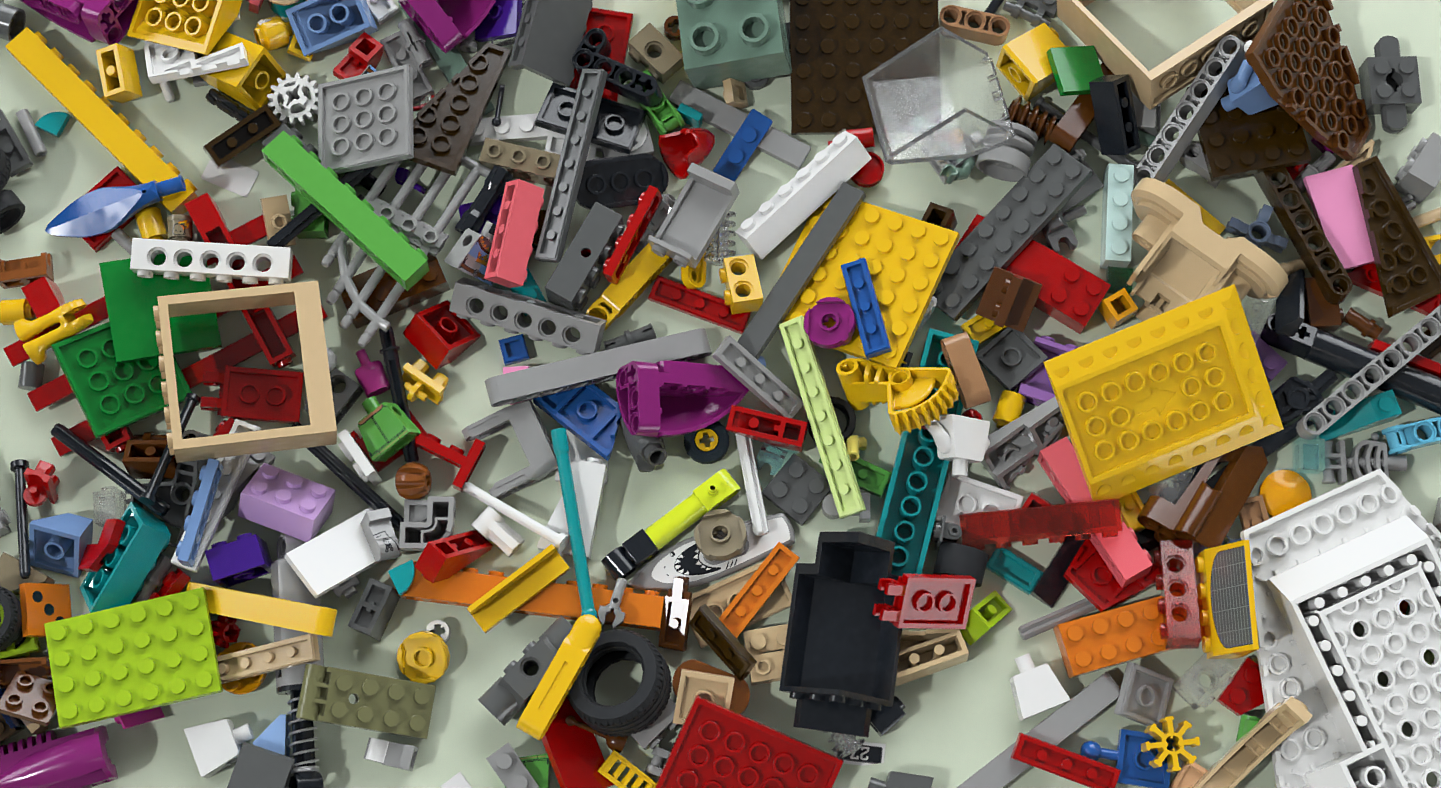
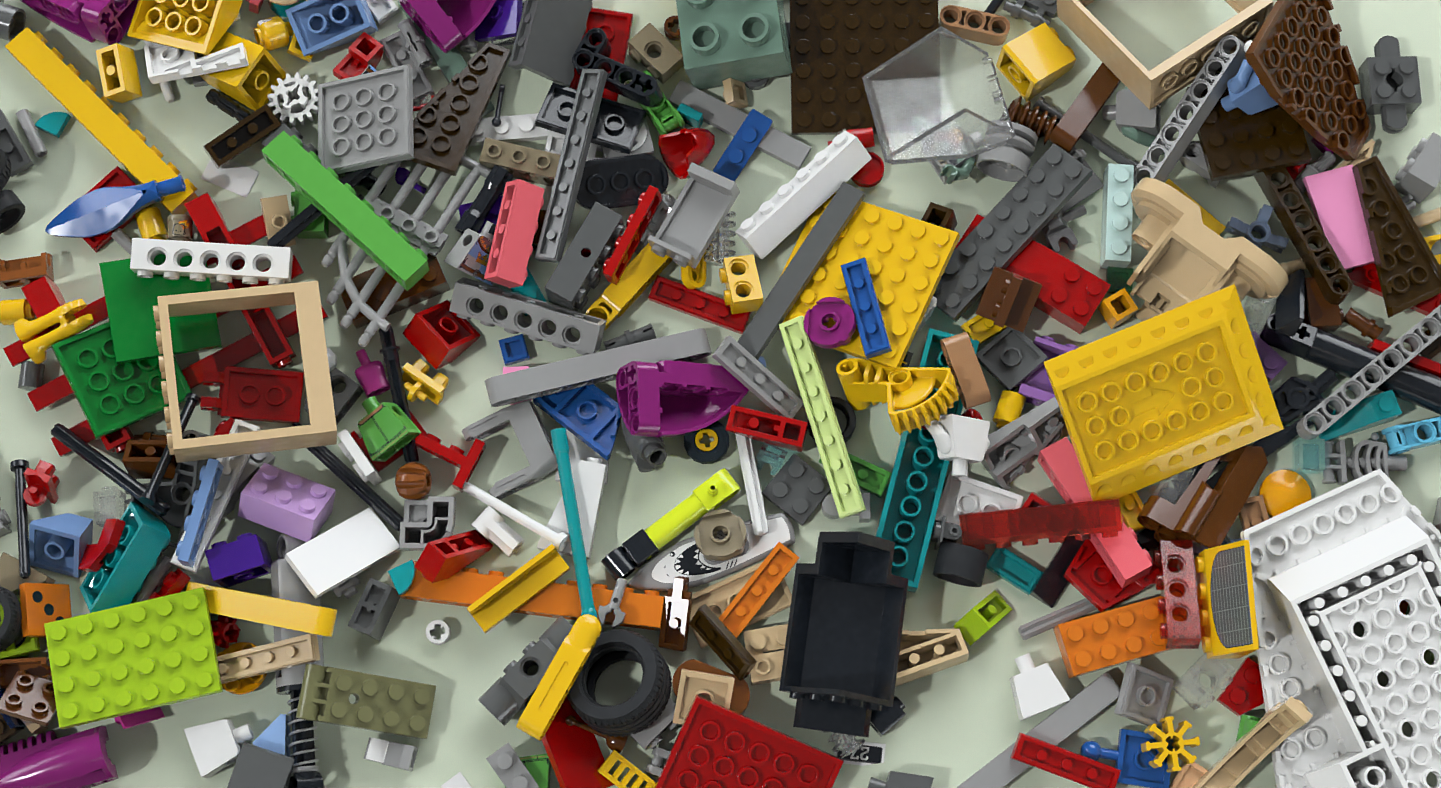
(380, 534): light grey leg -> none
(423, 657): yellow tile -> none
(855, 444): light yellow arm -> none
(927, 601): tile -> none
(1074, 68): green tile -> none
(1114, 114): black brick -> none

